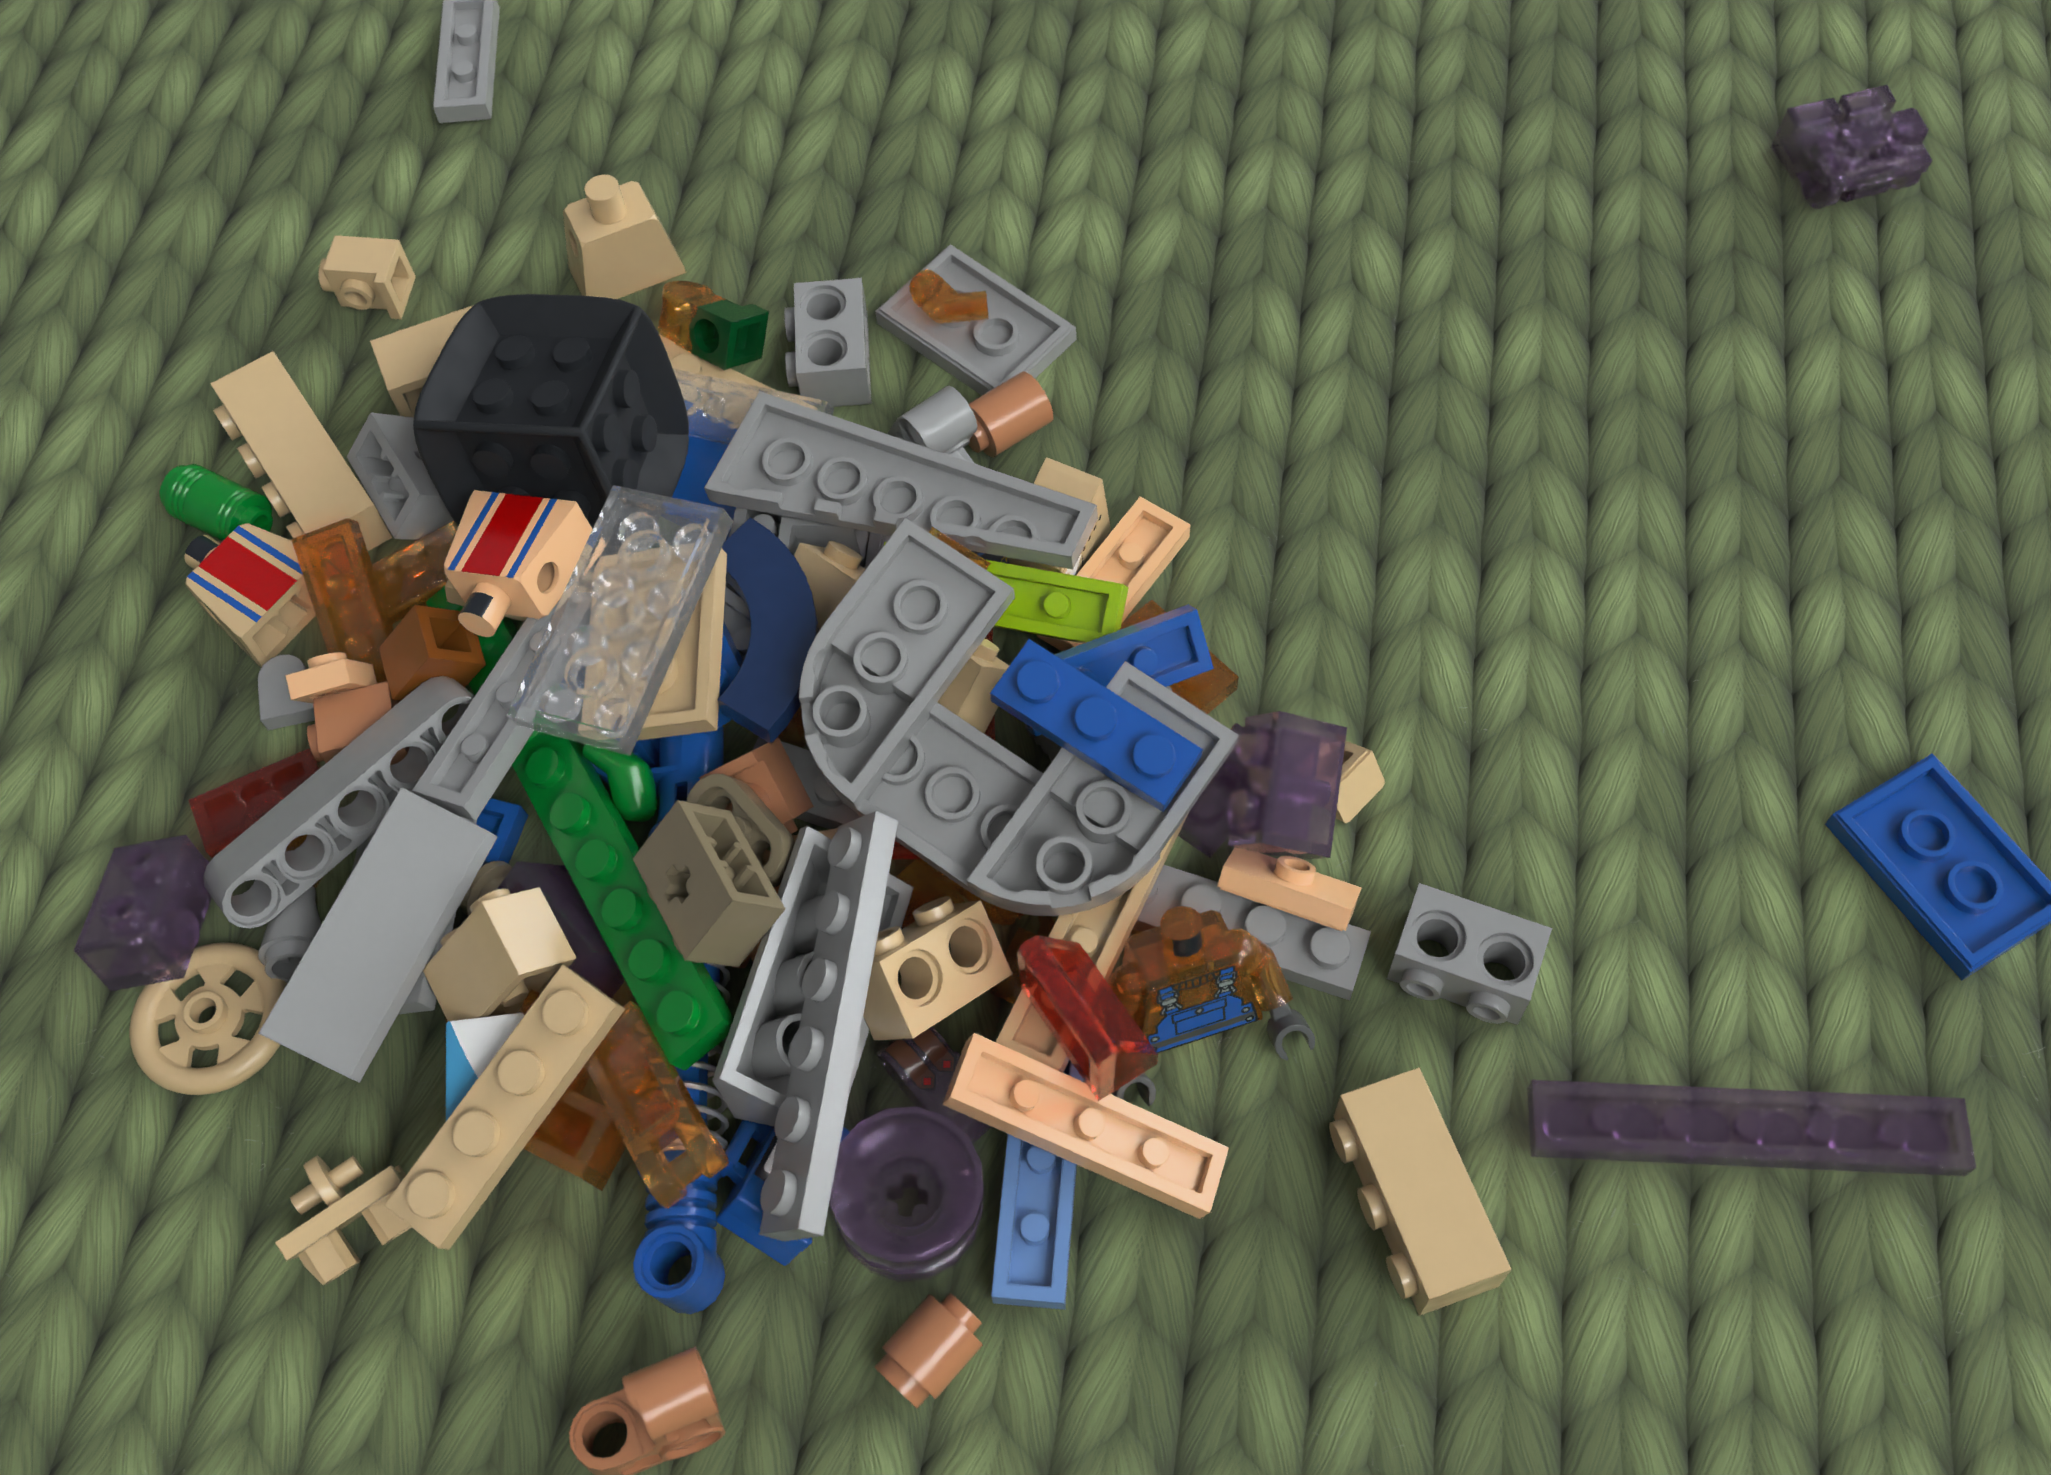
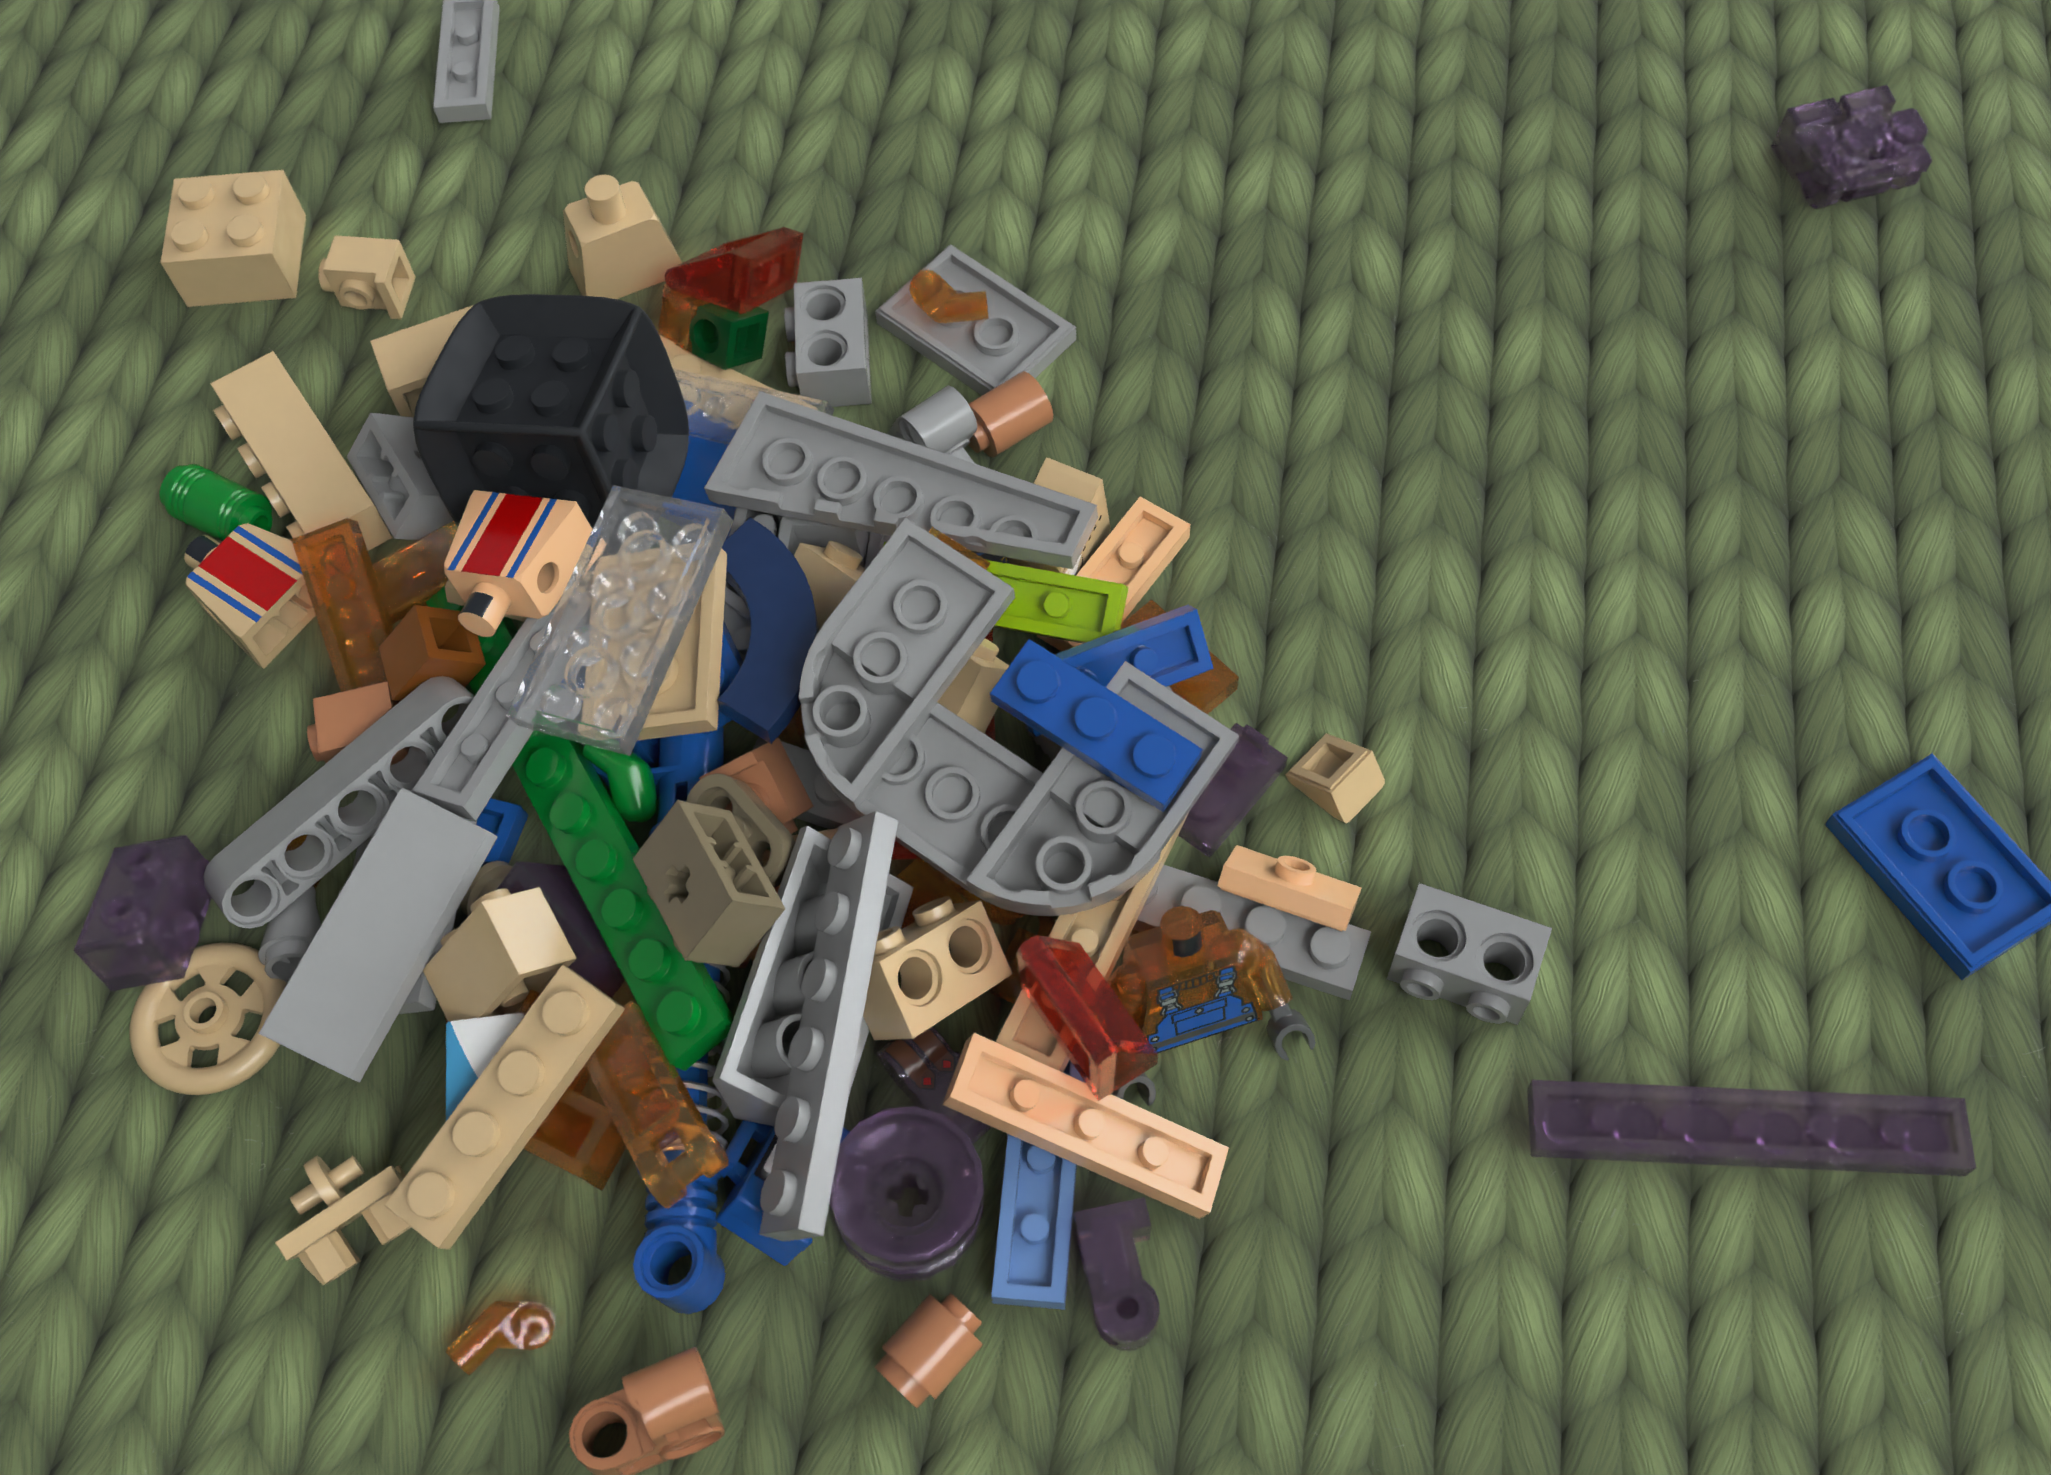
(234, 238): none -> tan brick
(235, 806): clear red plate -> none
(275, 703): light grey tile -> none
(329, 675): light nougat plate -> none
(502, 1326): none -> clear orange arm
(742, 270): none -> clear red tile
(1120, 1299): none -> clear purple leg
(1286, 786): clear purple brick -> none
(1417, 1193): tan brick -> none

